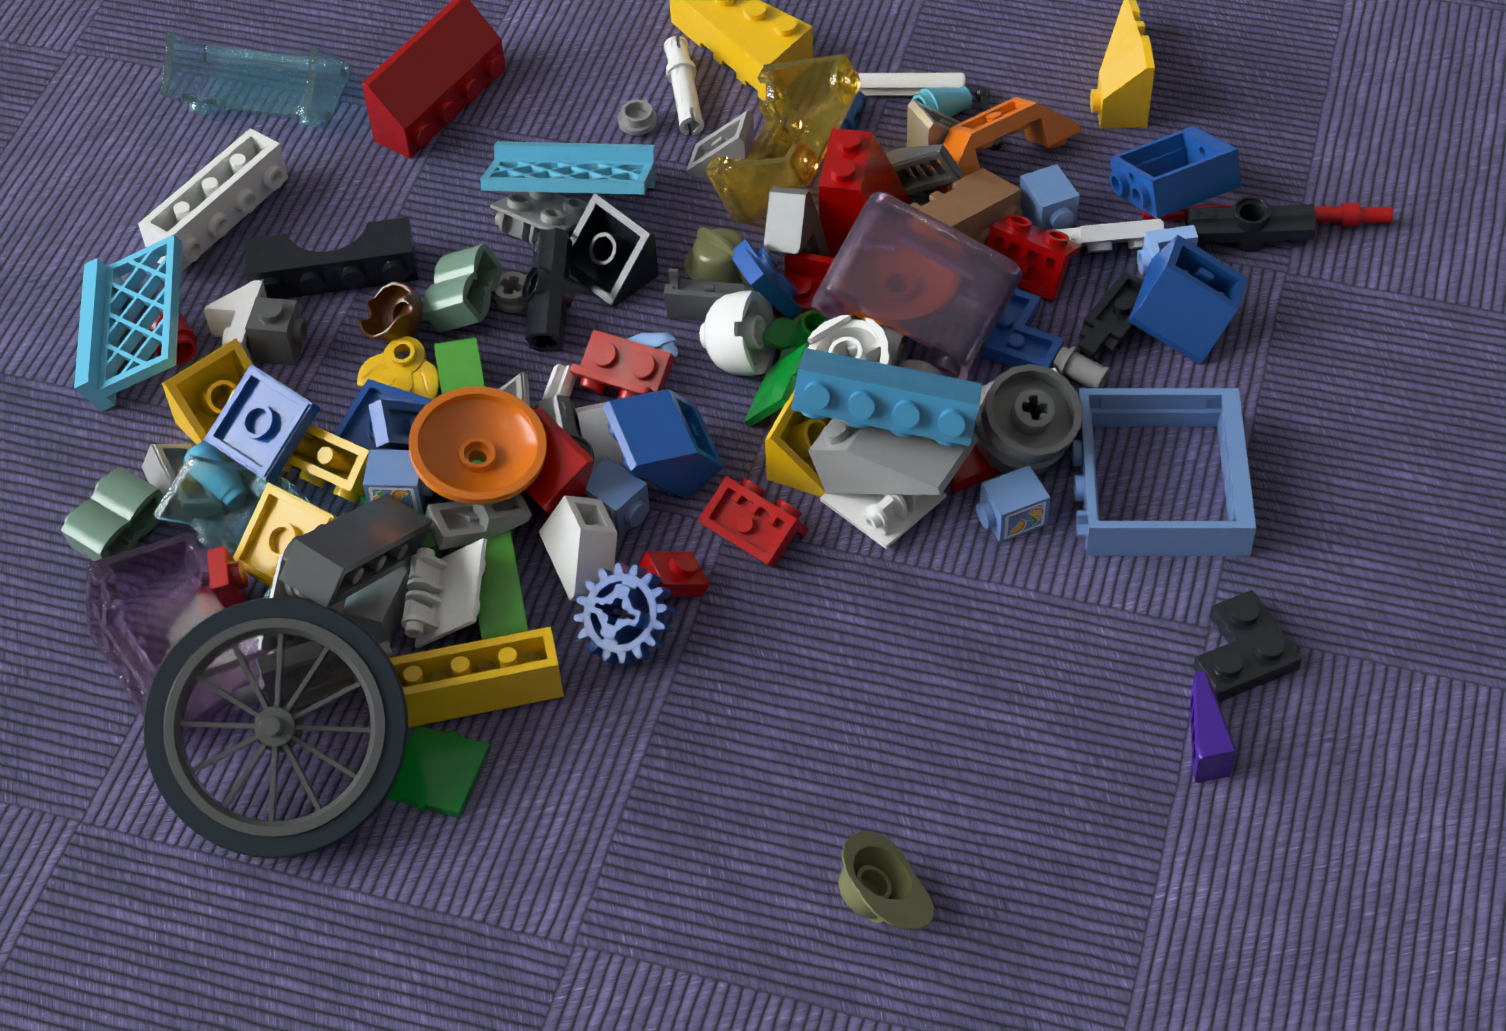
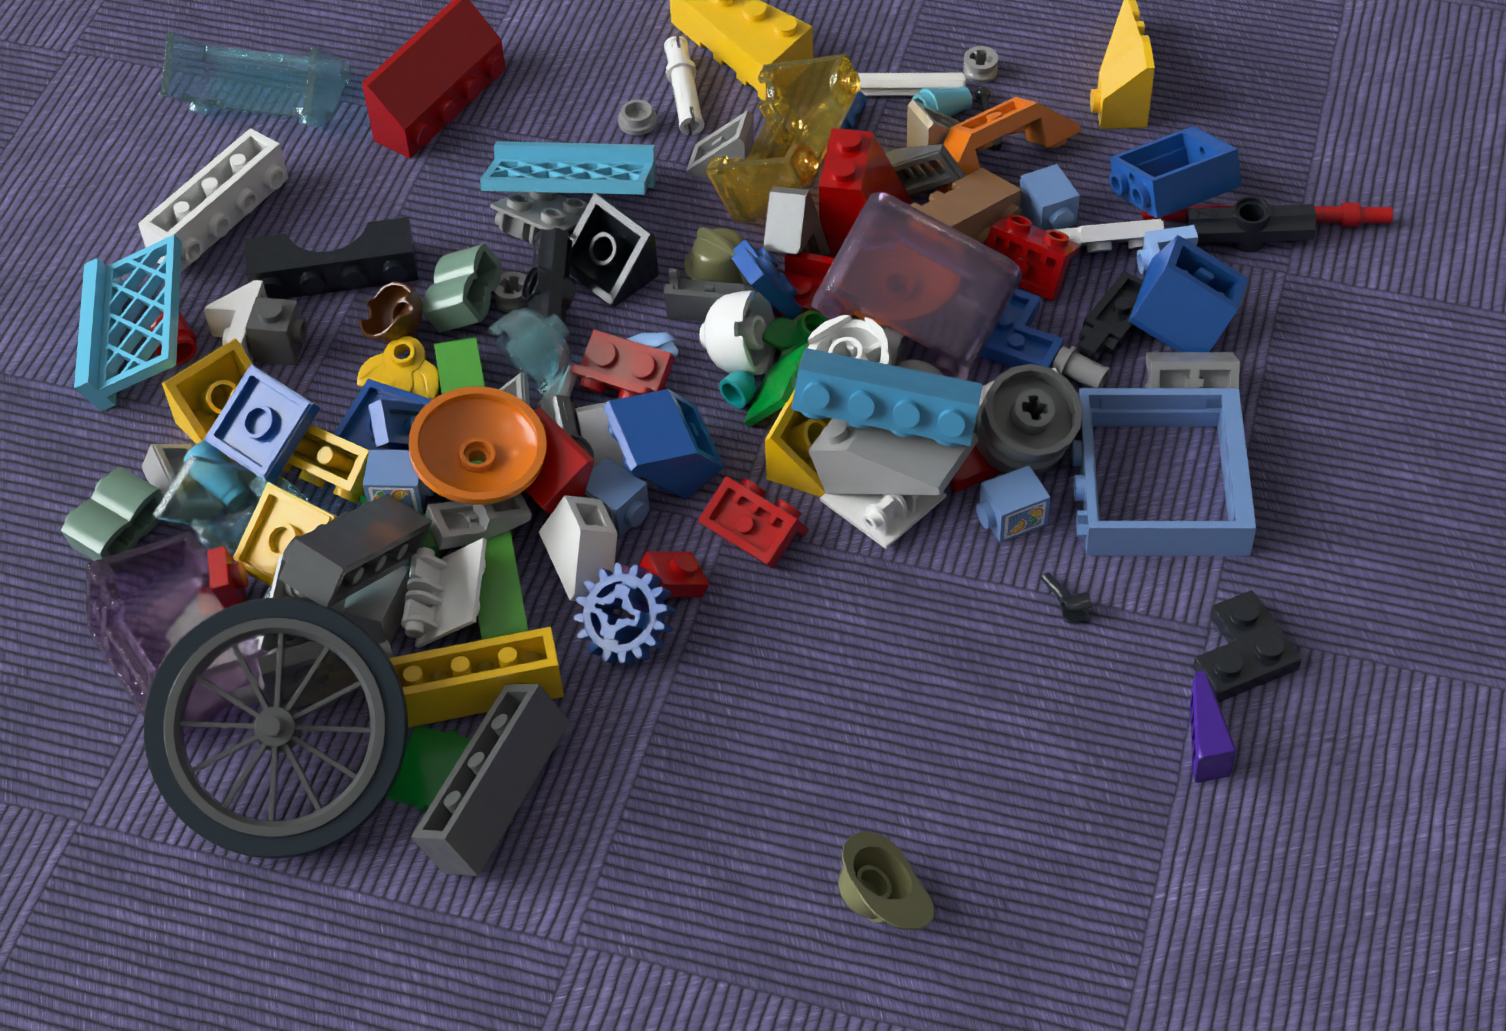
(491, 780): none -> dark grey brick
(534, 345): none -> clear light blue cylinder
(738, 388): none -> teal hinge
(980, 64): none -> light grey bush
(1072, 606): none -> black hand
(1192, 370): none -> light grey hinge

